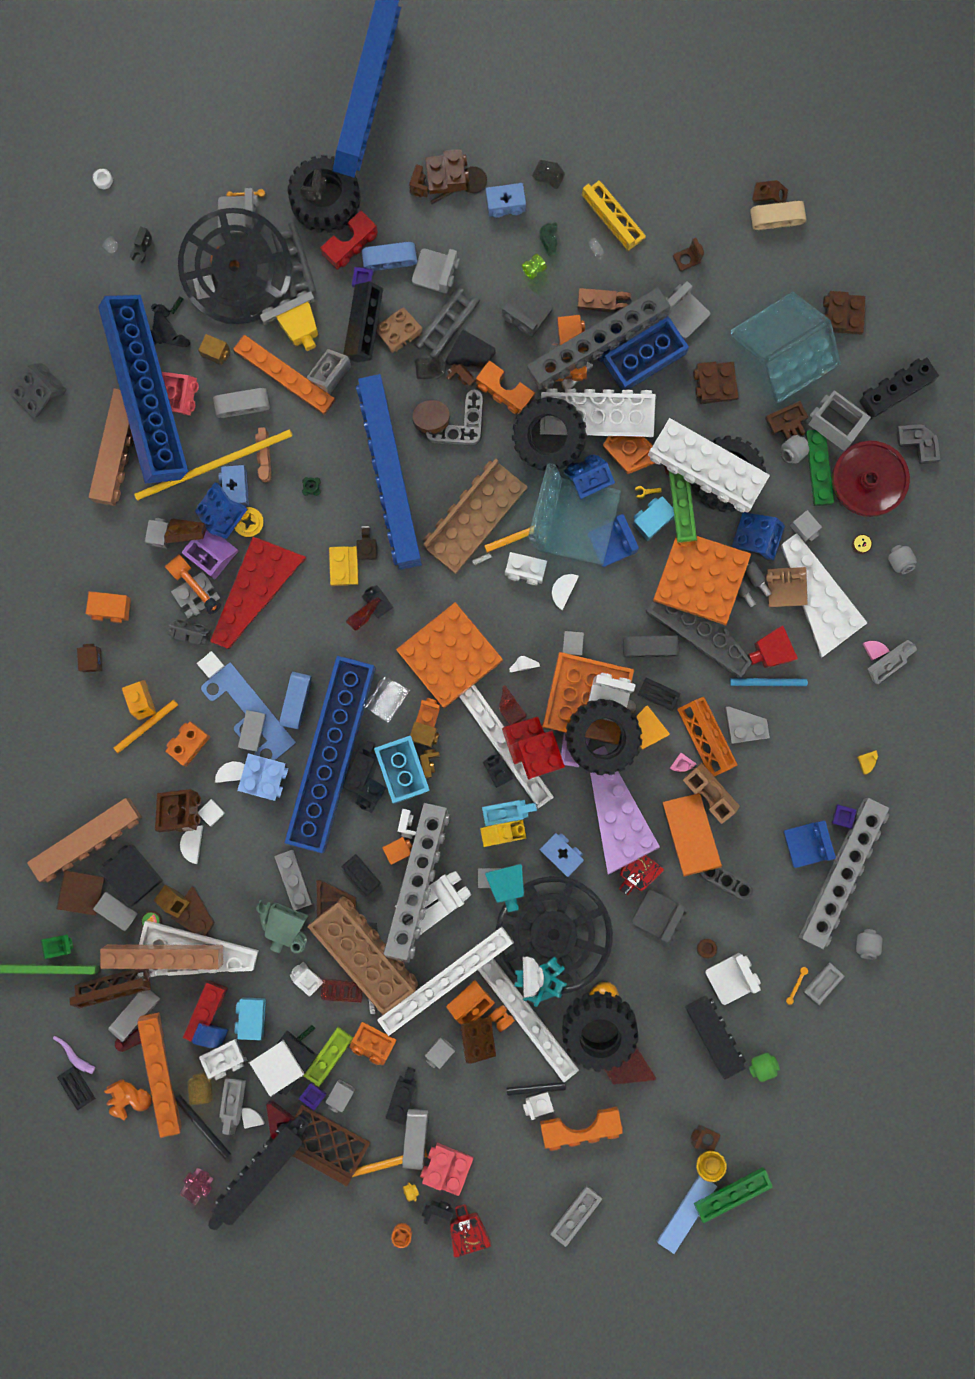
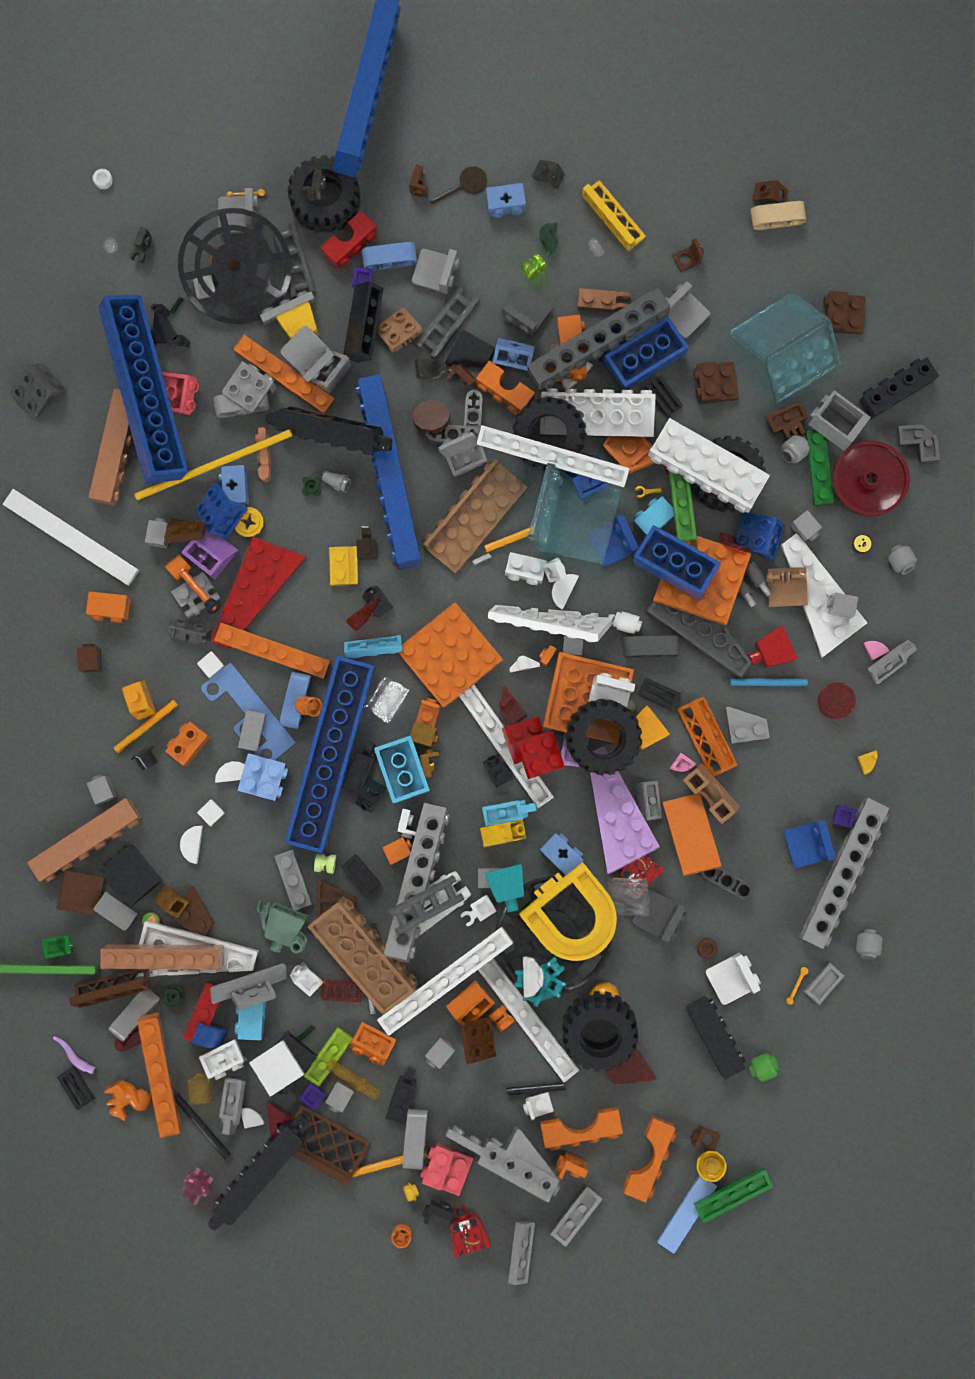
(70, 537): none -> white tile
(101, 789): none -> light grey brick
(145, 758): none -> black piece
(169, 1001): none -> dark green plate
(177, 811): reddish brown plate -> none
(214, 349): pearl gold brick -> none
(248, 386): none -> light grey bracket
(250, 989): none -> light grey bracket
(272, 650): none -> orange plate
(307, 353): none -> light grey bracket
(308, 706): none -> orange wheel
(325, 863): none -> yellowish green wheel
(330, 429): none -> black hinge
(337, 481): none -> light grey cone
(360, 1084): none -> clear yellow pin
(373, 647): none -> medium azure plate
(414, 902): none -> dark grey bar
(447, 172): reddish brown plate -> none
(463, 453): none -> light grey bracket
(481, 908): none -> white plate
(513, 354): none -> medium blue brick
(520, 1155): none -> light grey wedge
(521, 1252): none -> light grey plate
(546, 655): none -> orange plate
(551, 454): none -> white plate
(554, 570): none -> white bracket
(555, 621): none -> white wing
(576, 1166): none -> orange bracket
(595, 895): none -> yellow piece
(627, 622): none -> white brick
(629, 896): none -> clear plate
(640, 1182): none -> orange arch
(648, 800): none -> light grey slope
(673, 409): none -> black tile
(676, 562): none -> blue brick
(728, 542): none -> clear red slope
(836, 700): none -> clear red head
(842, 605): none -> light grey brick

